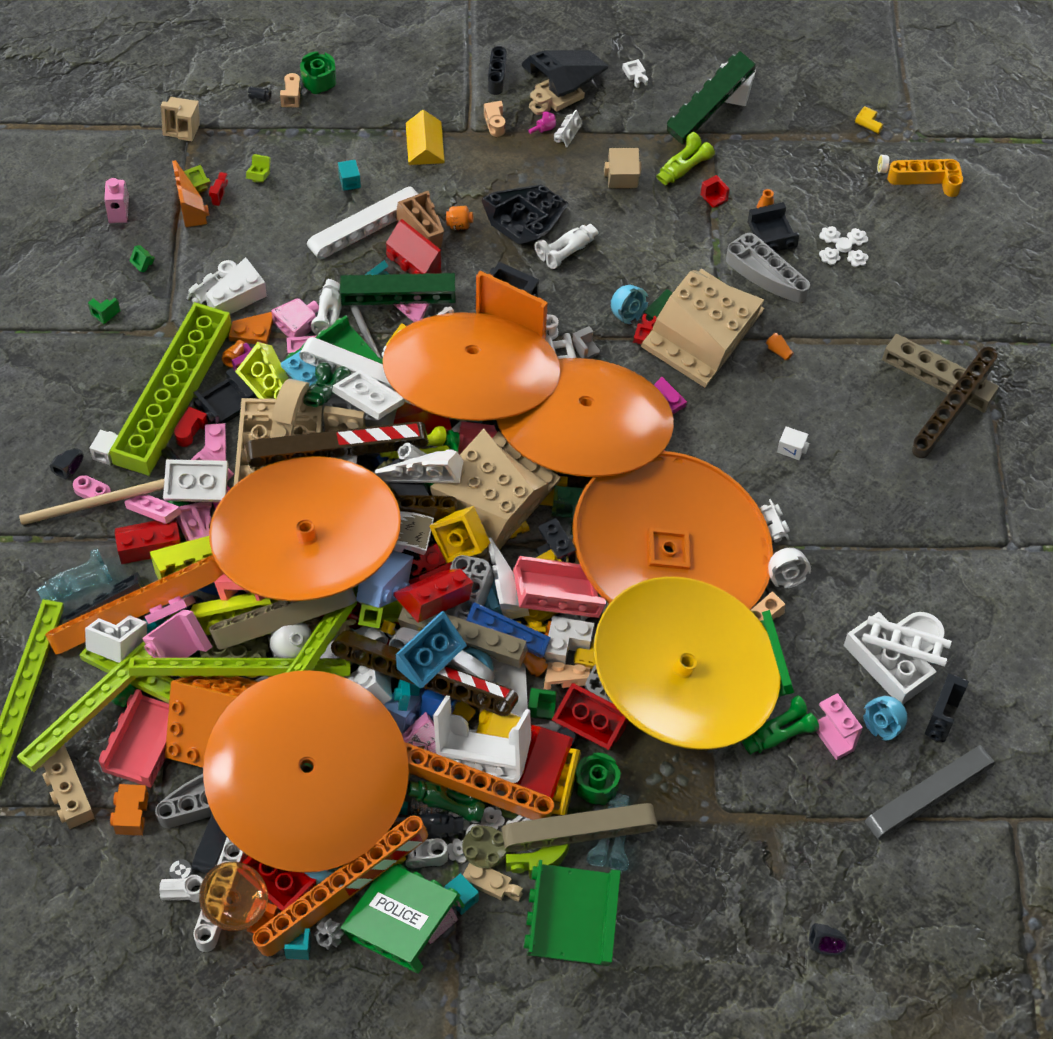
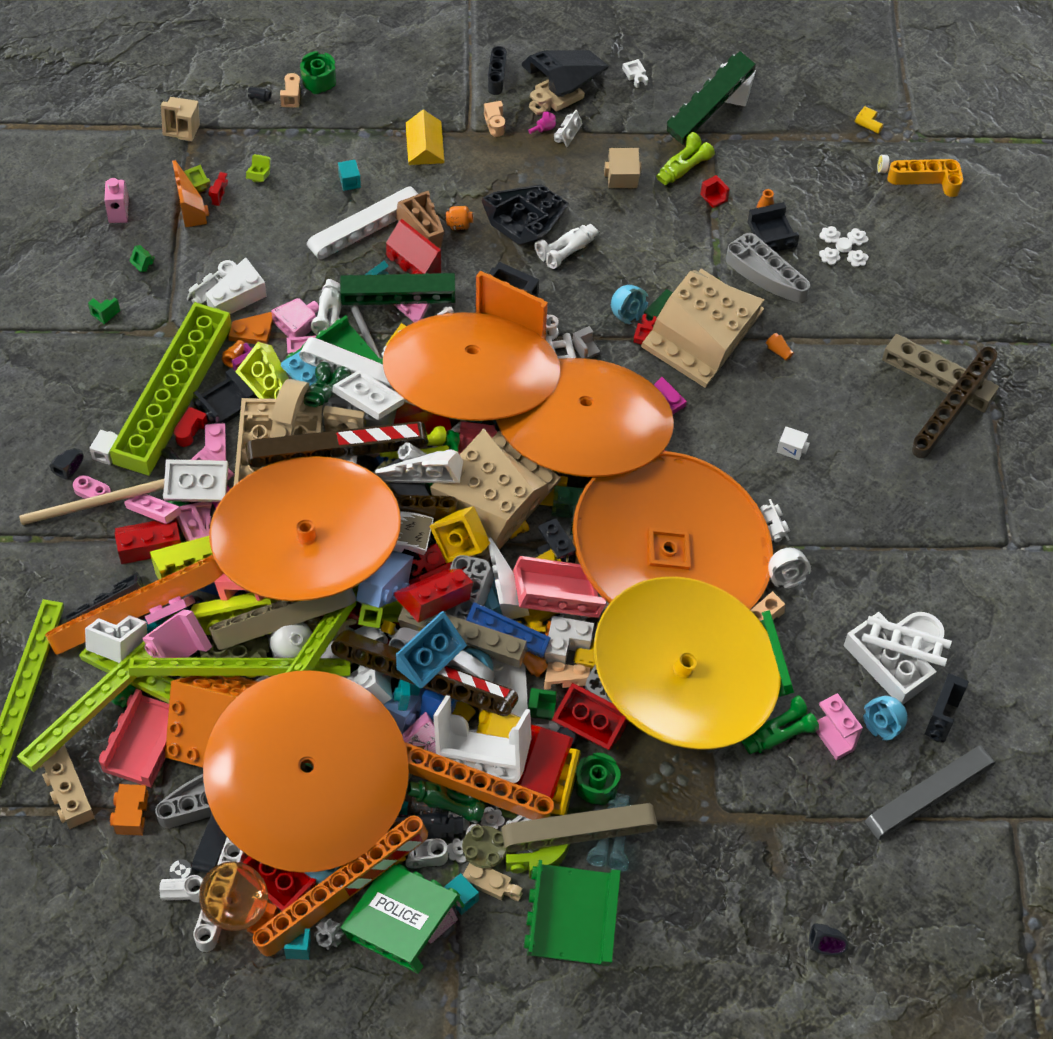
(67, 583): clear light blue piece -> none

